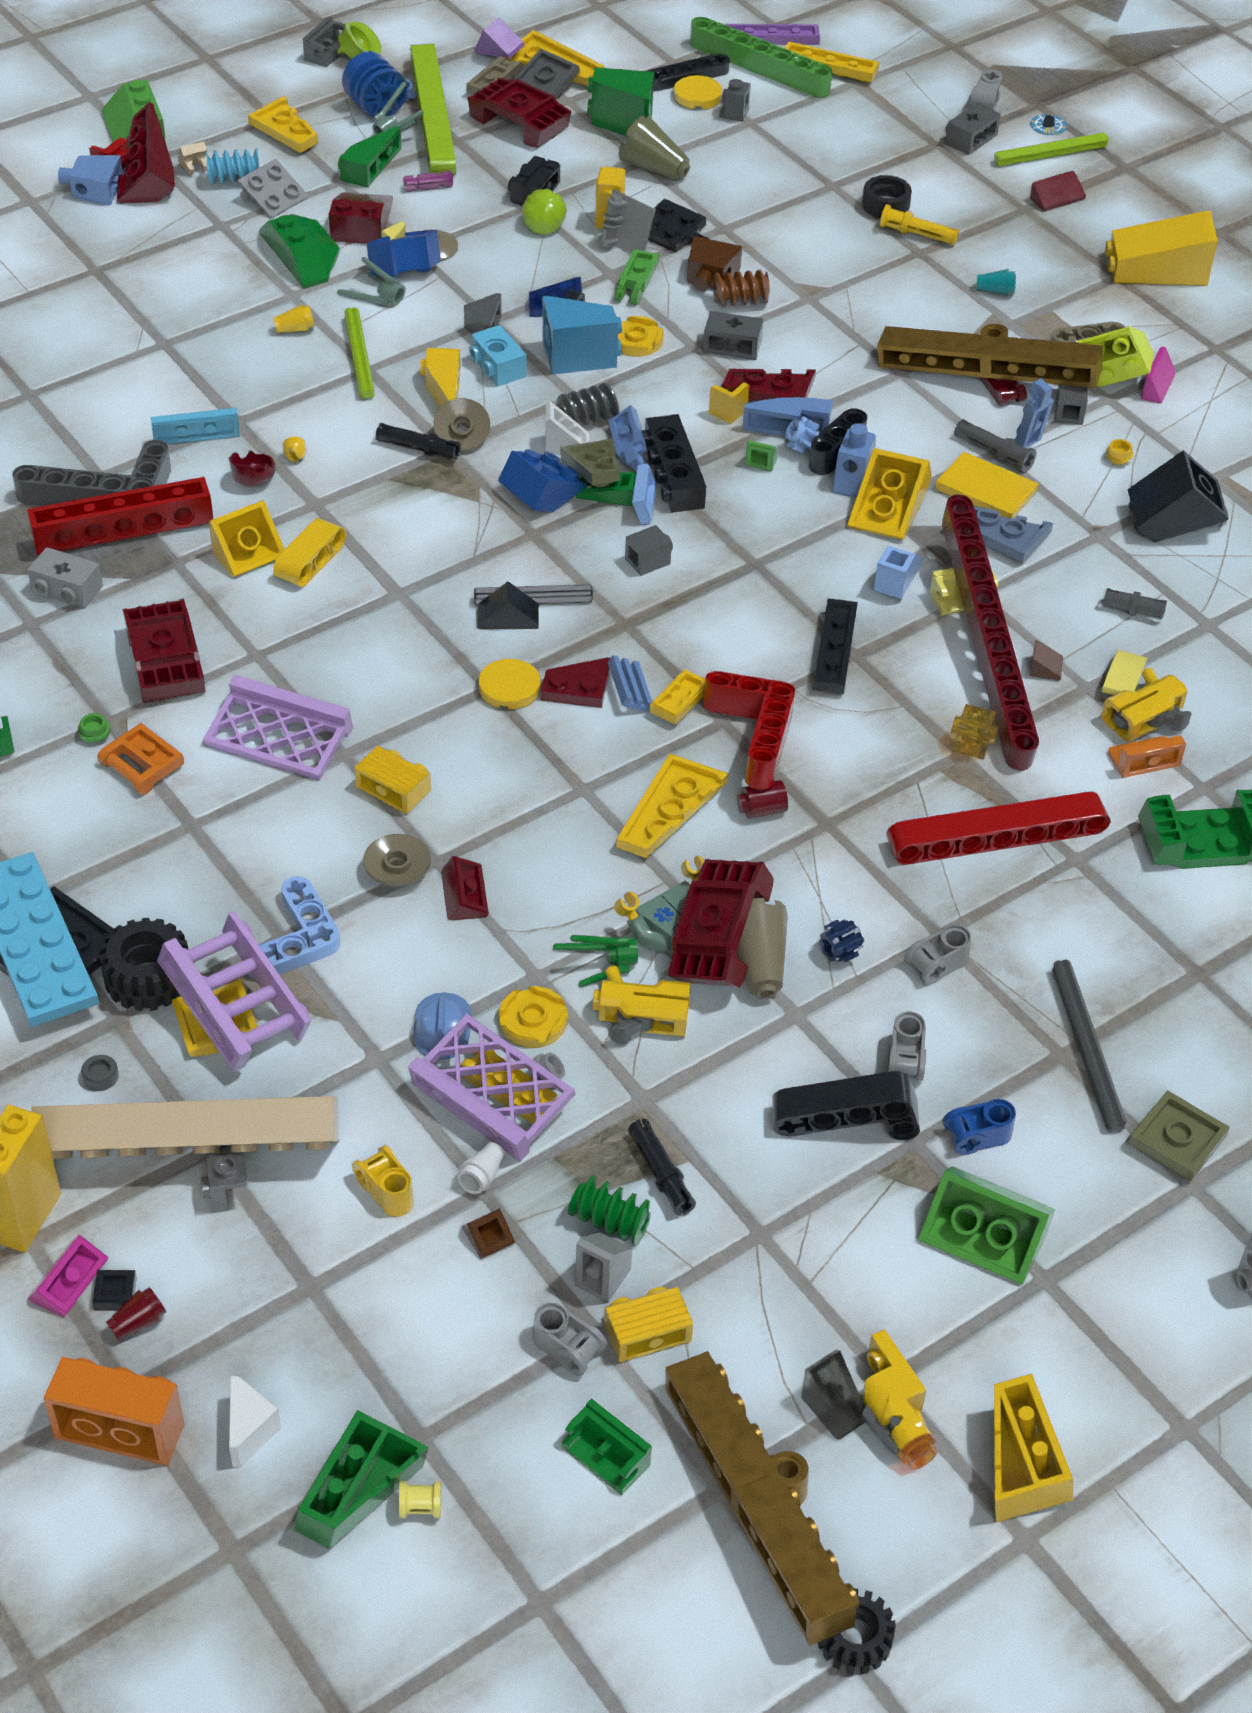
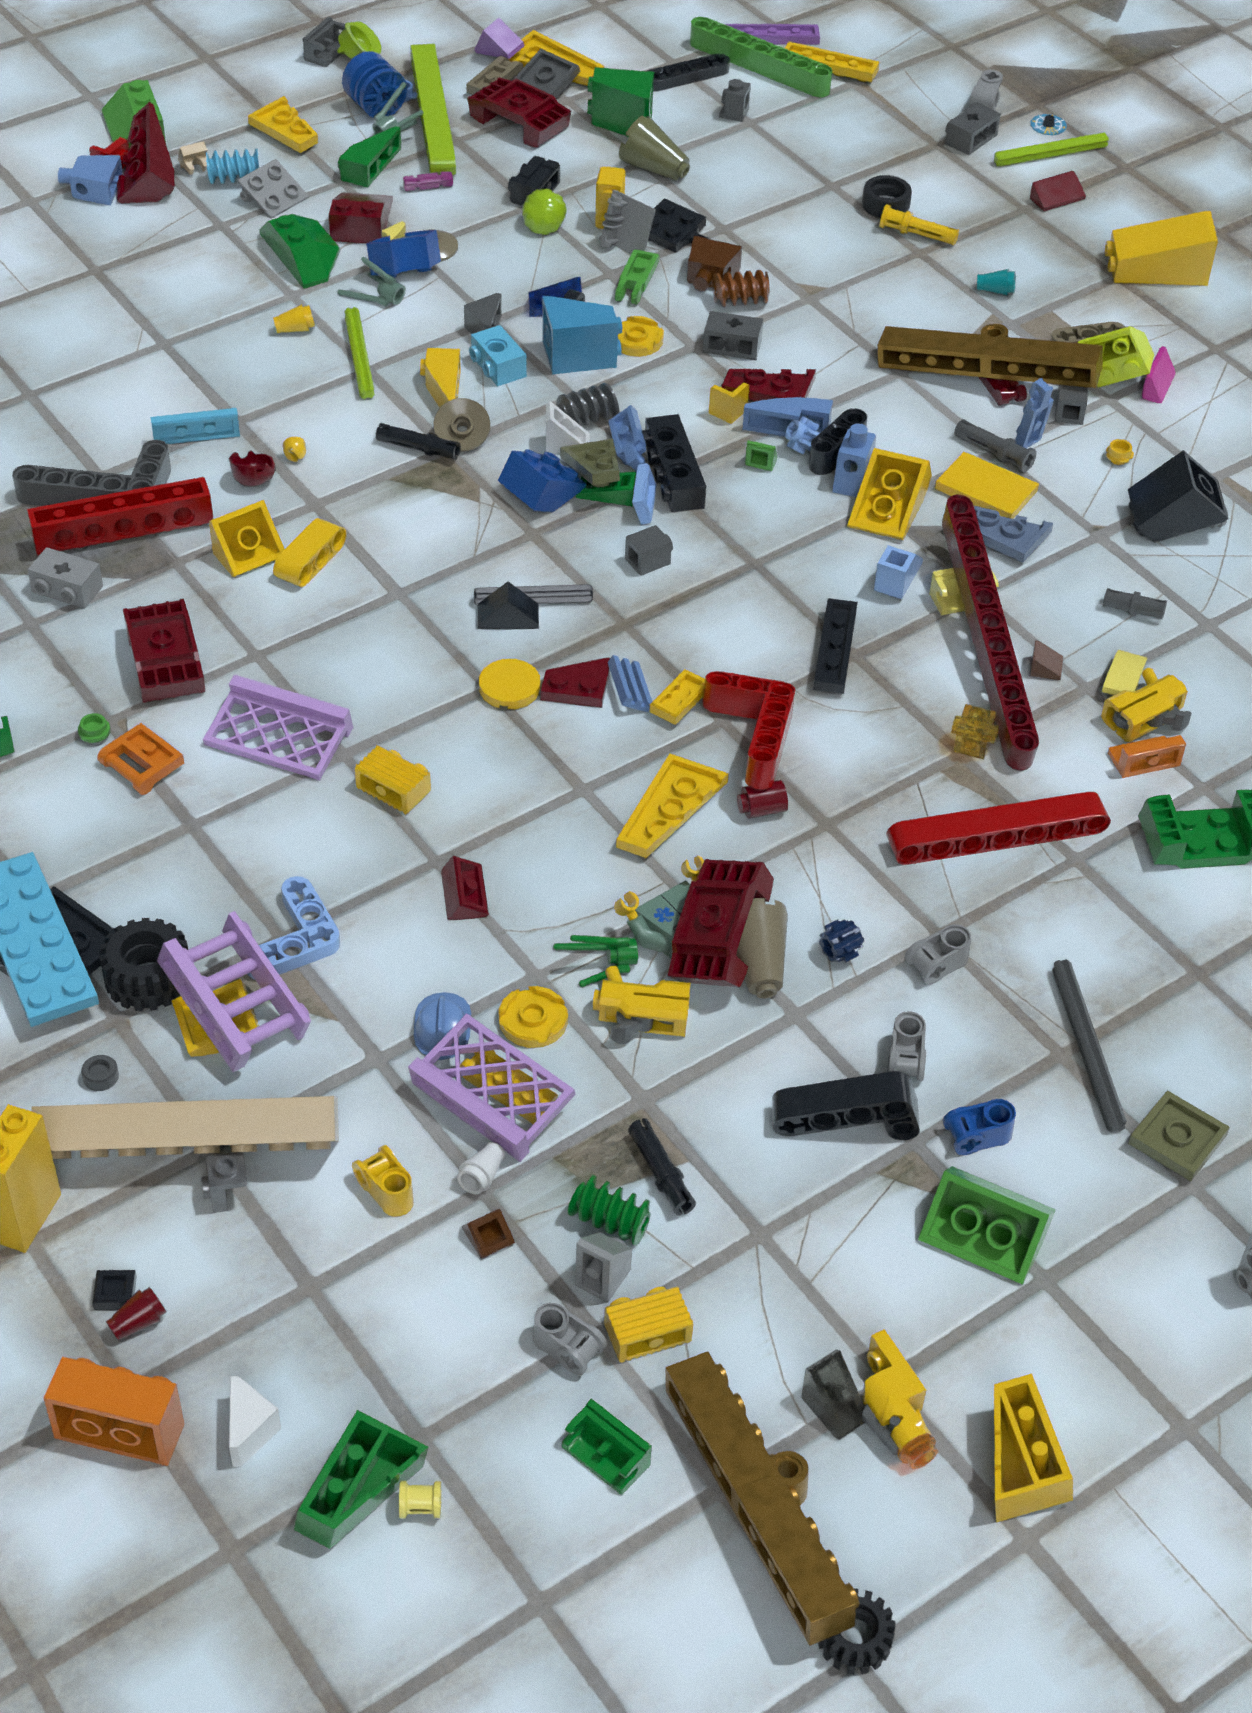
(68, 1276): dark pink slope -> none
(397, 859): dark tan dish -> none
(551, 1063): light grey plate -> none
(698, 91): yellow tile -> none

